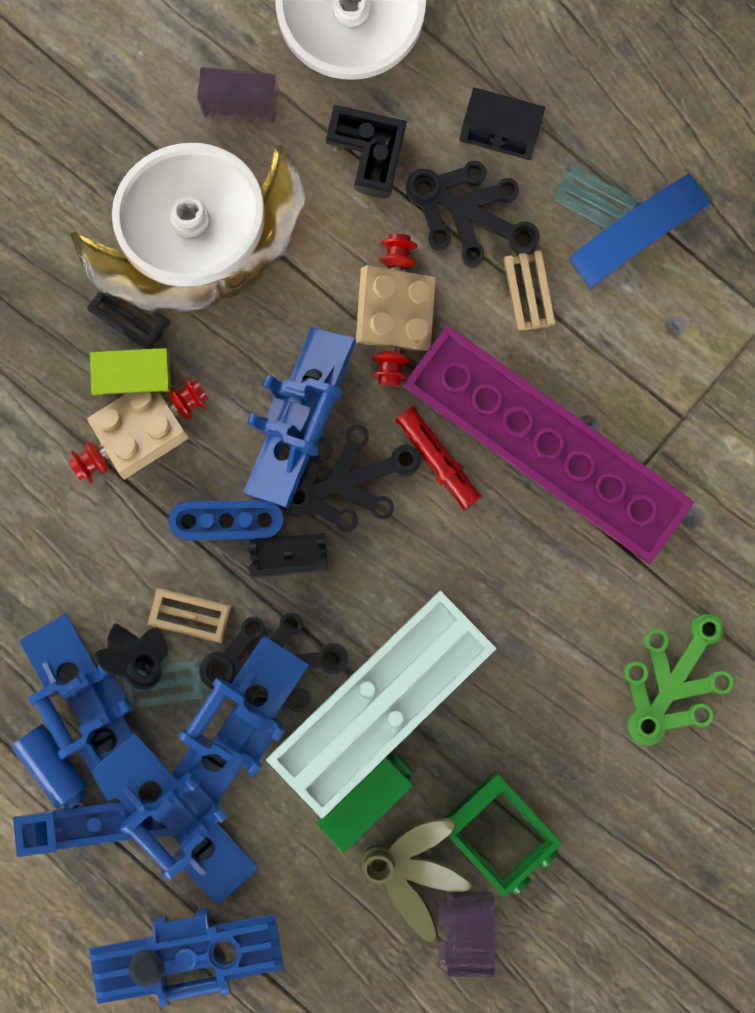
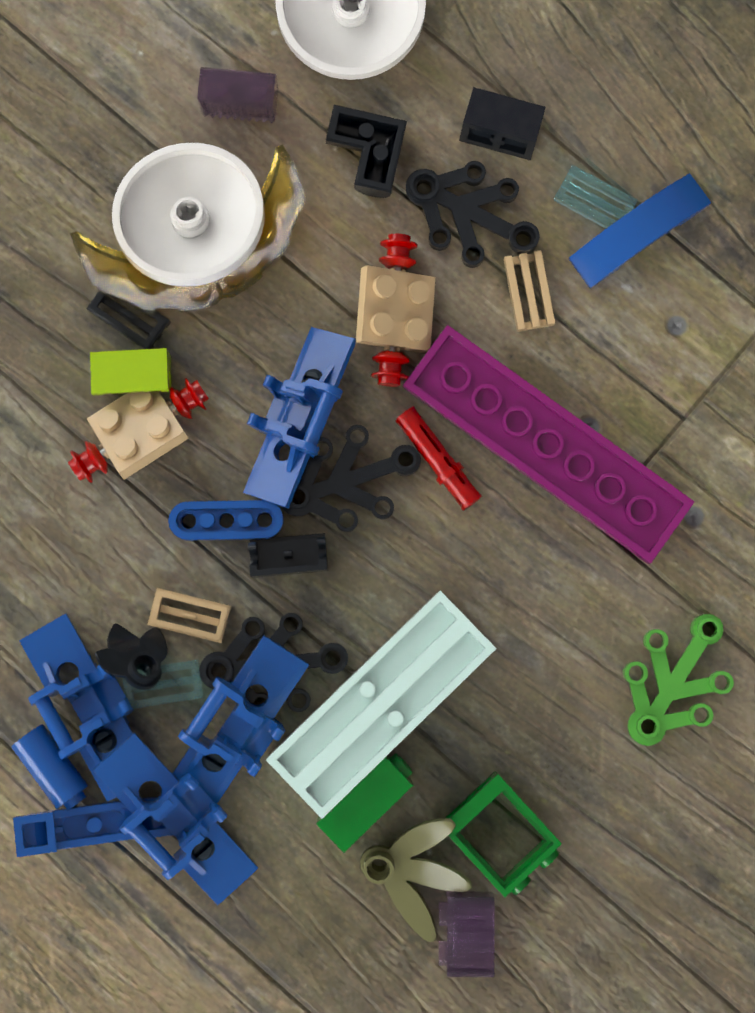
(180, 946): blue piece -> none

